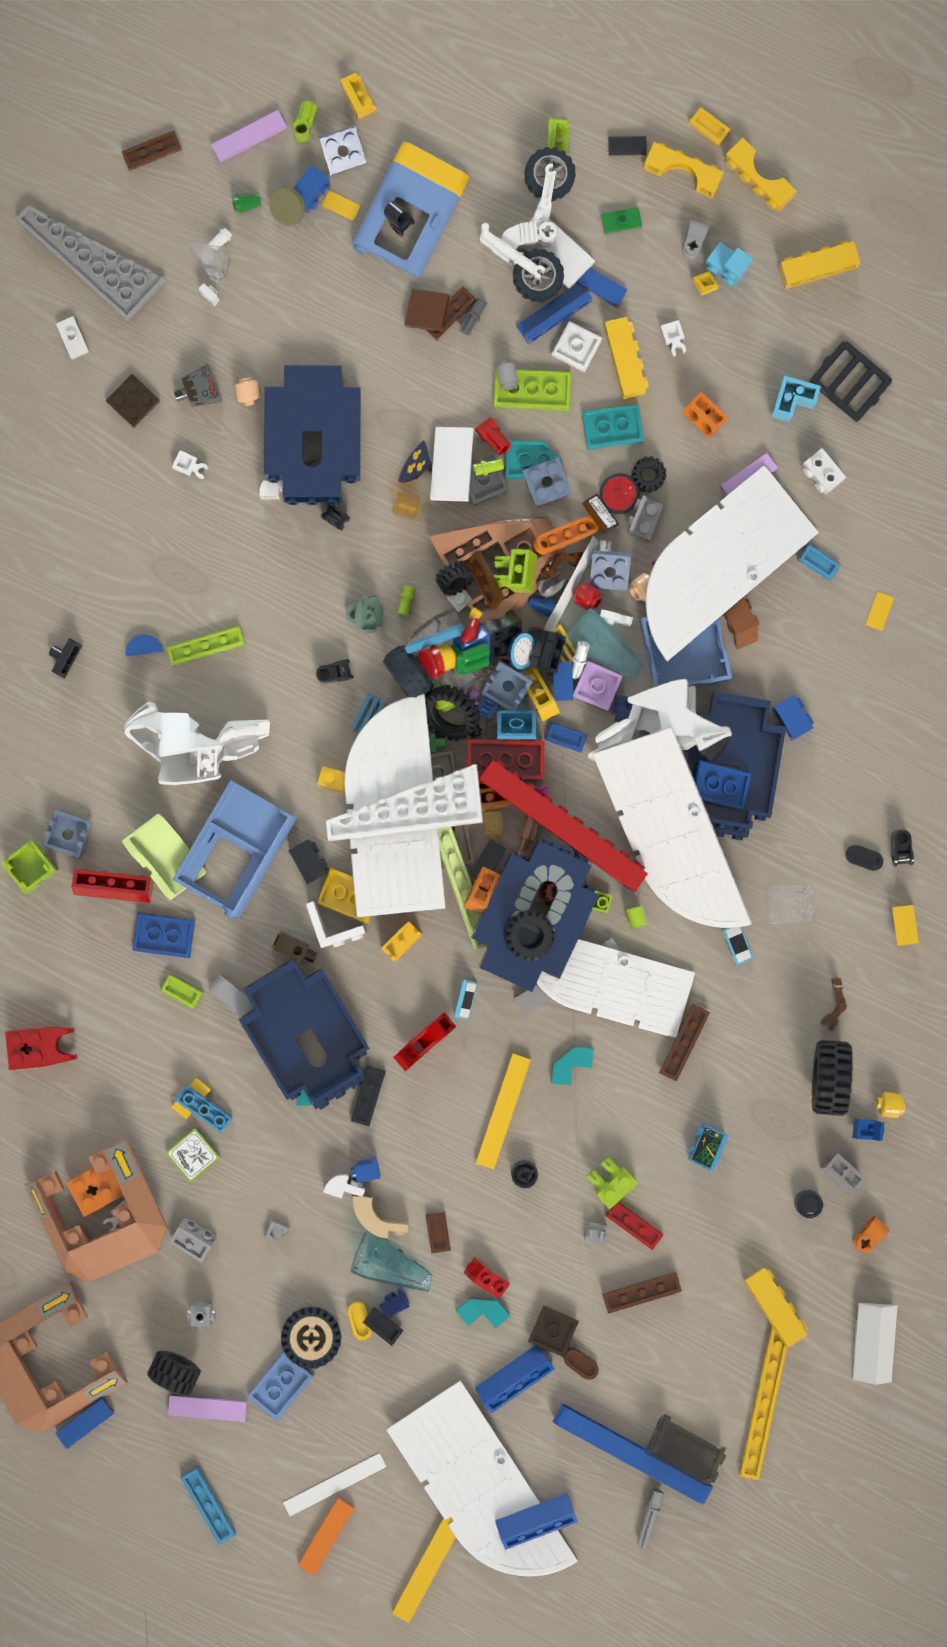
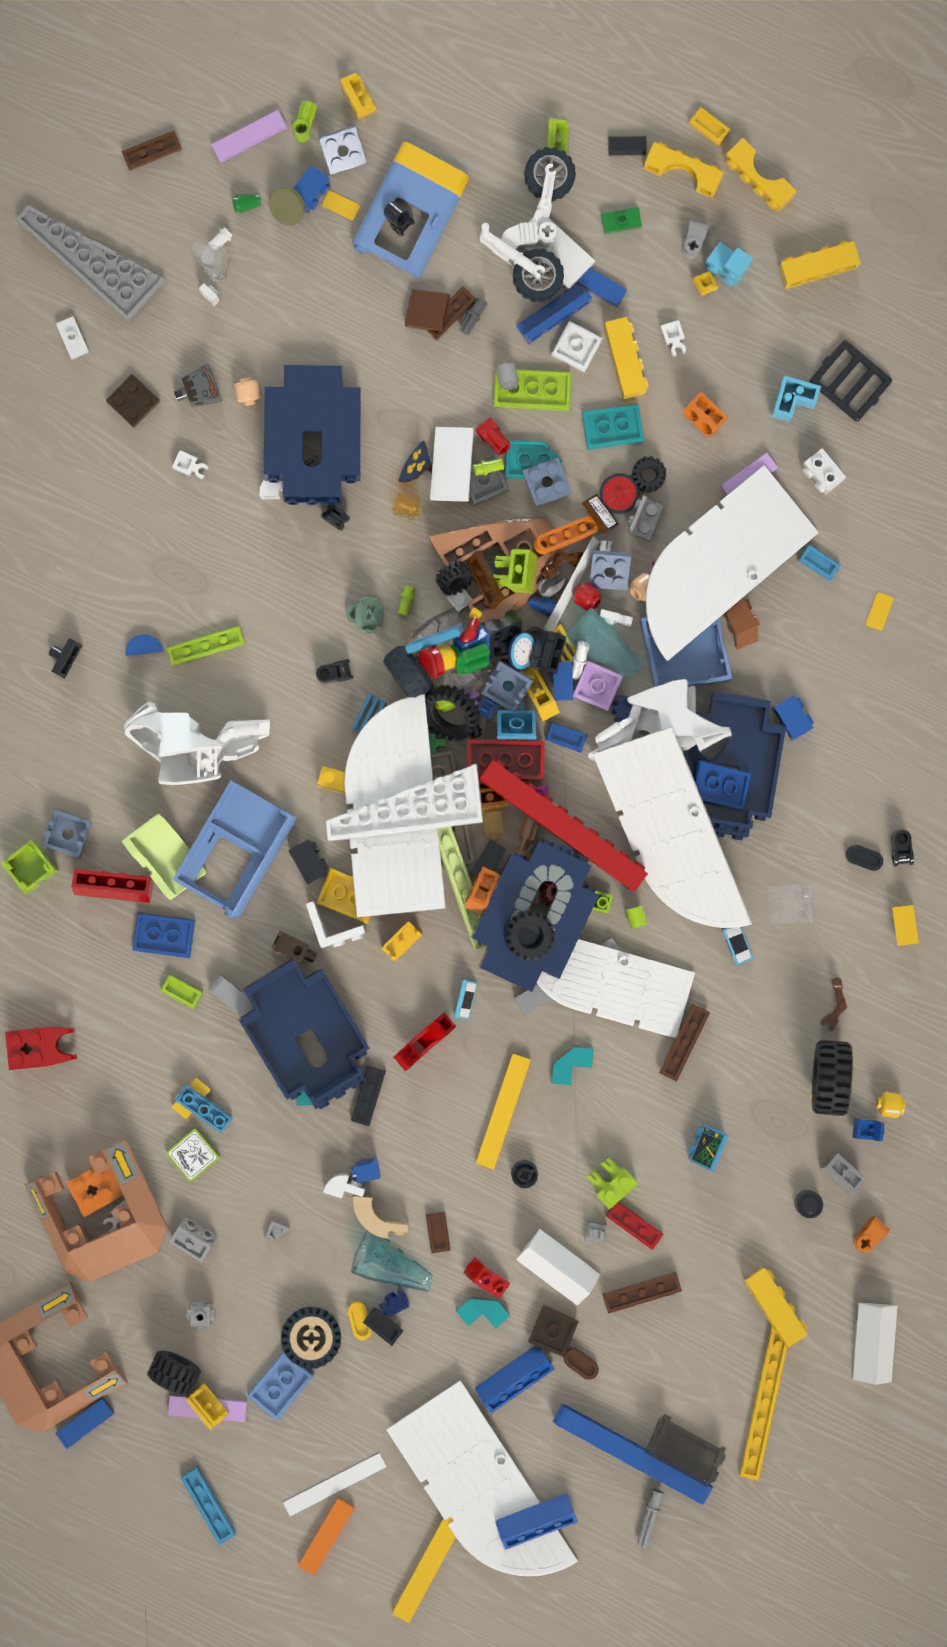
(207, 1406): none -> yellow hinge
(559, 1267): none -> white slope

